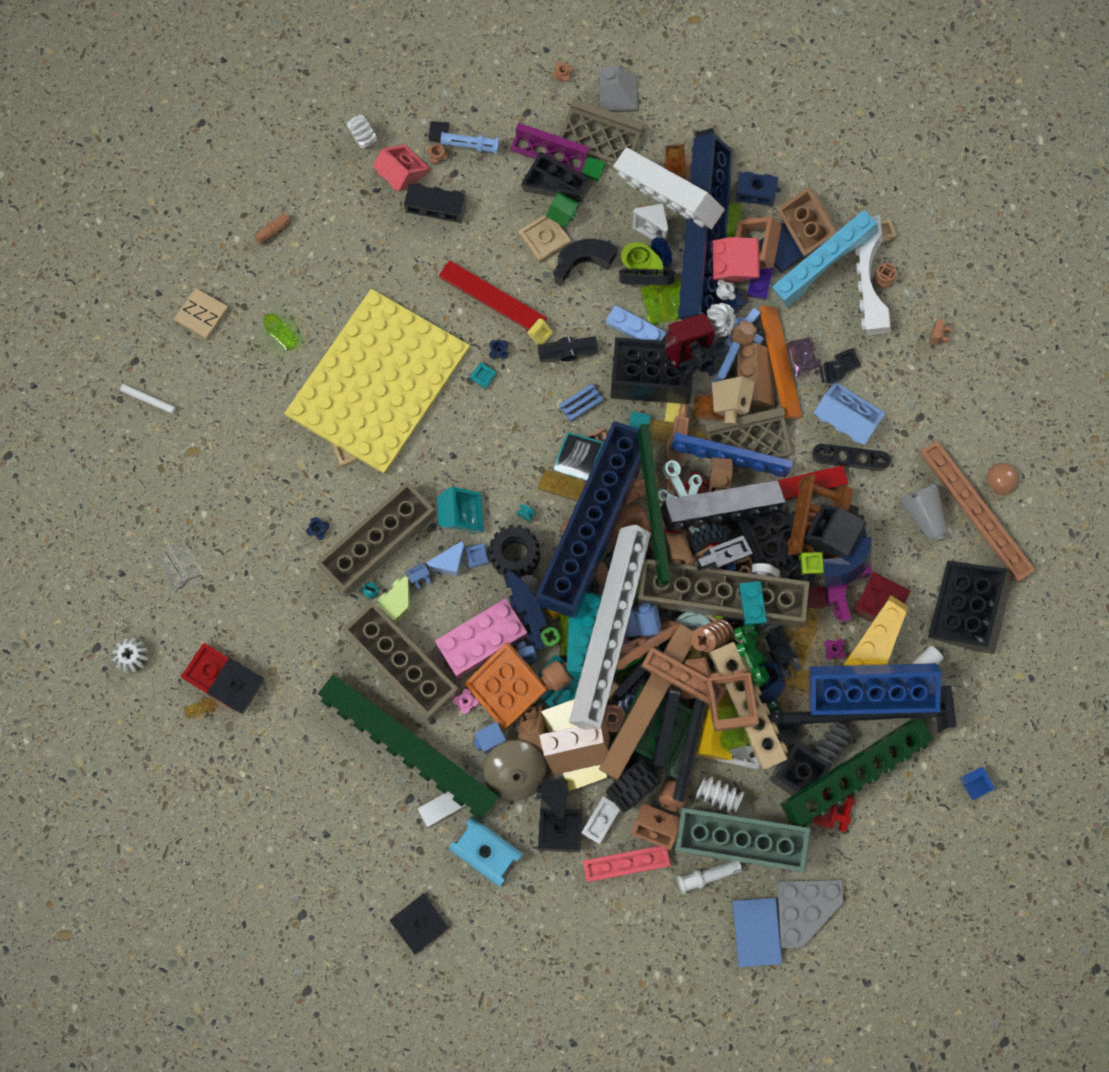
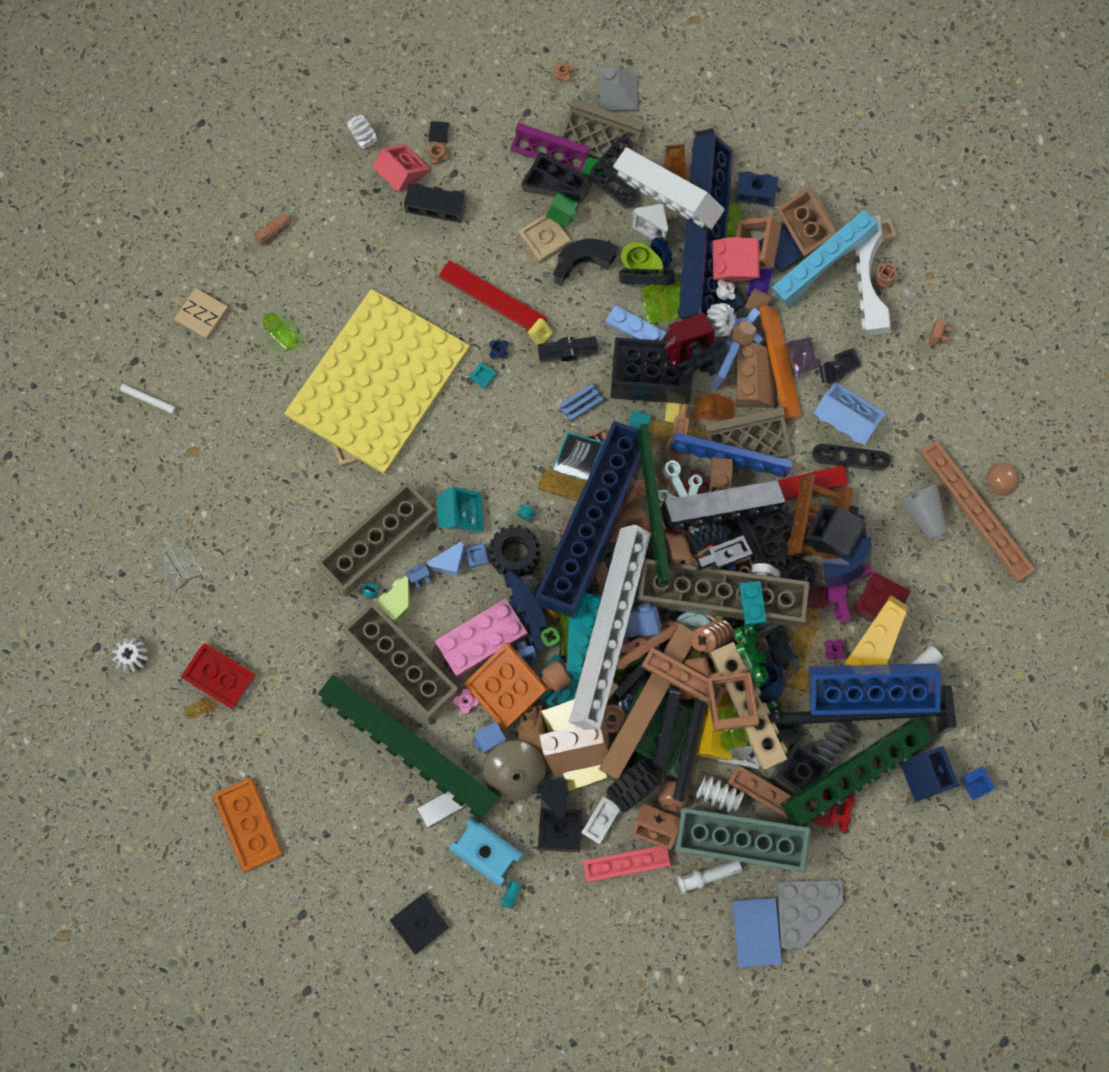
(236, 686): black plate -> none
(247, 825): none -> orange tile
(315, 522): dark blue plate -> none
(480, 140): light blue pin -> none
(511, 895): none -> teal pin
(607, 170): none -> black beam
(732, 398): tan torso -> none
(758, 300): none -> medium nougat slope
(759, 790): none -> nougat plate
(811, 563): lime panel -> none
(929, 774): none -> dark blue slope
(971, 606): black slope -> none

